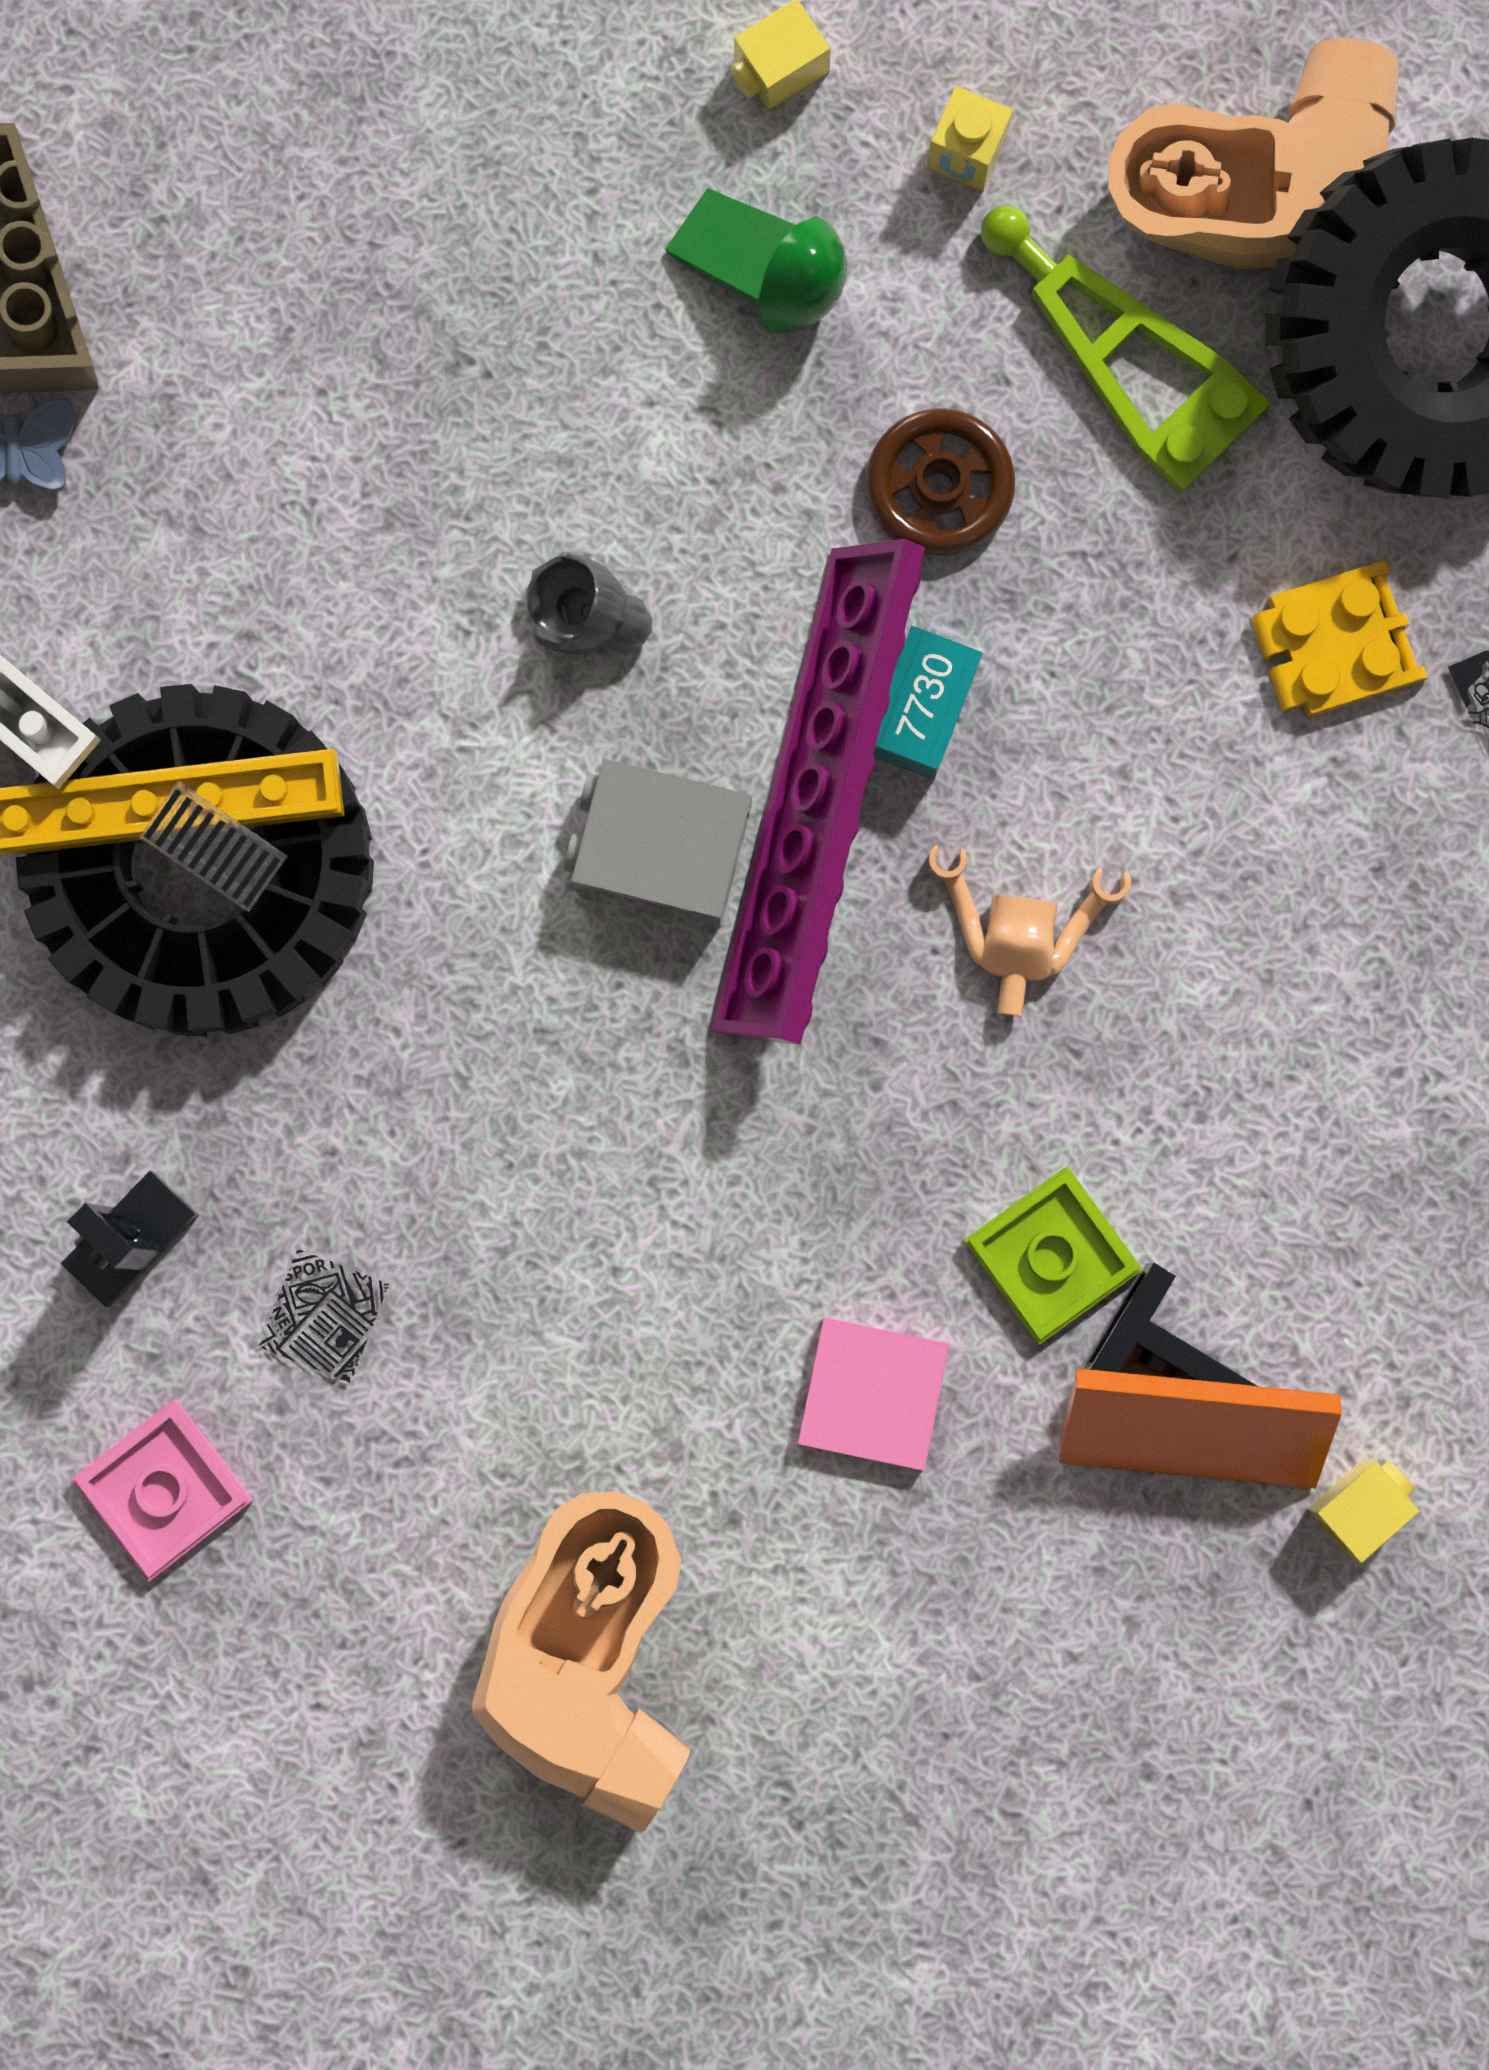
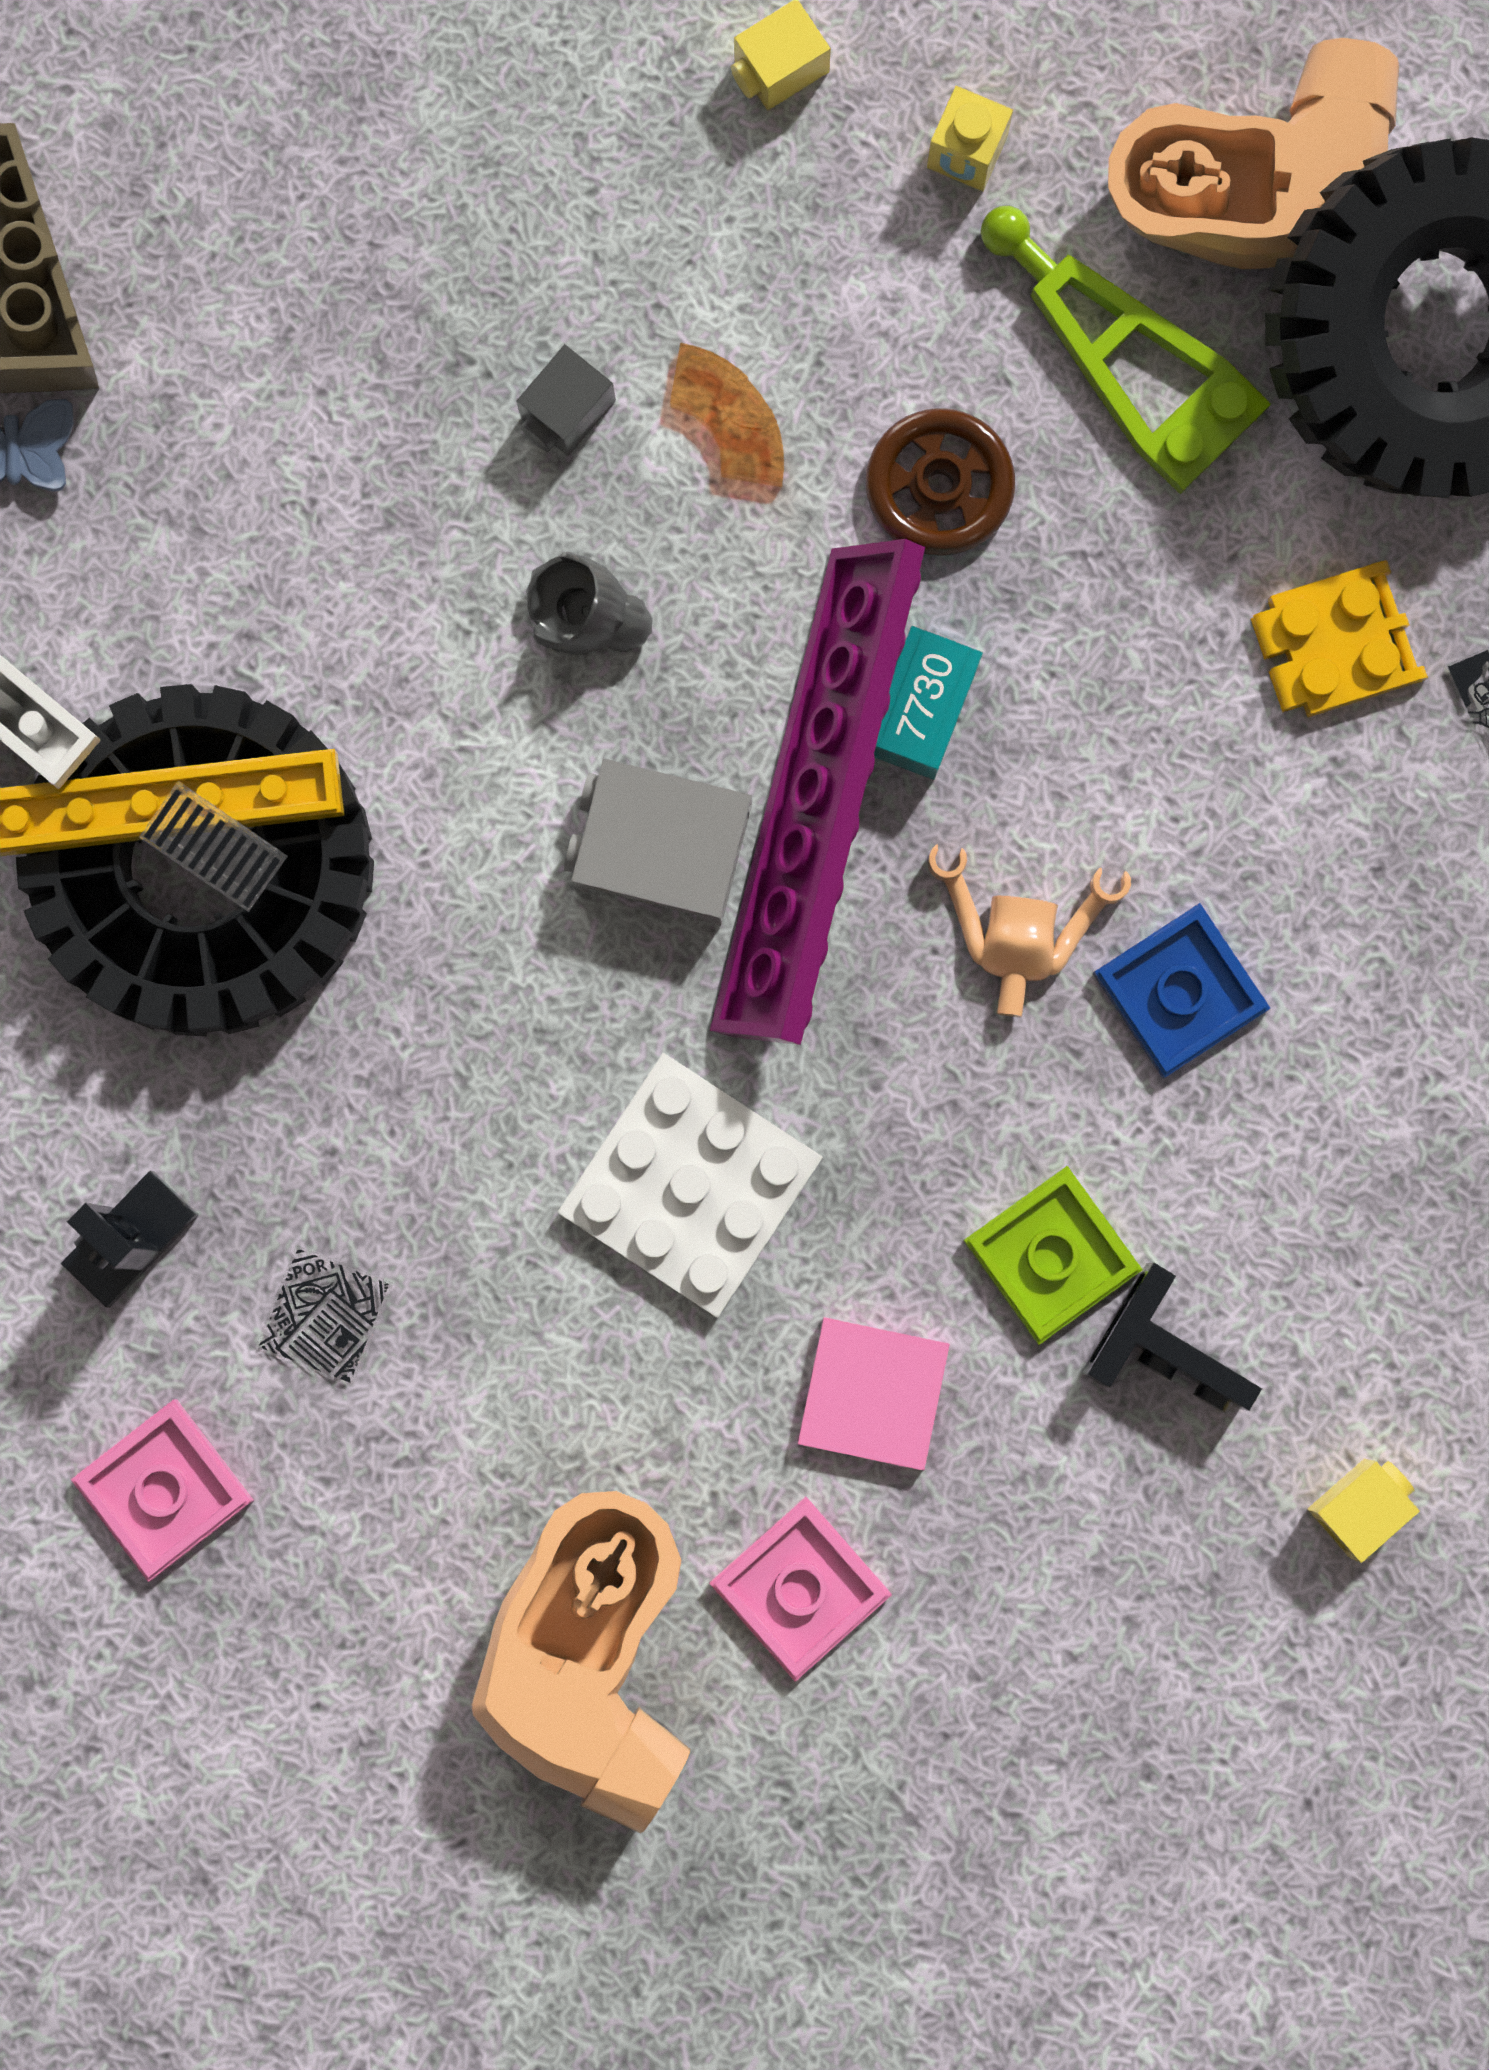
(564, 402): none -> dark grey brick
(690, 1185): none -> white plate
(734, 414): none -> clear orange tile
(776, 265): green piece -> none
(800, 1588): none -> bright pink tile
(1181, 990): none -> blue tile
(1198, 1428): orange tile -> none

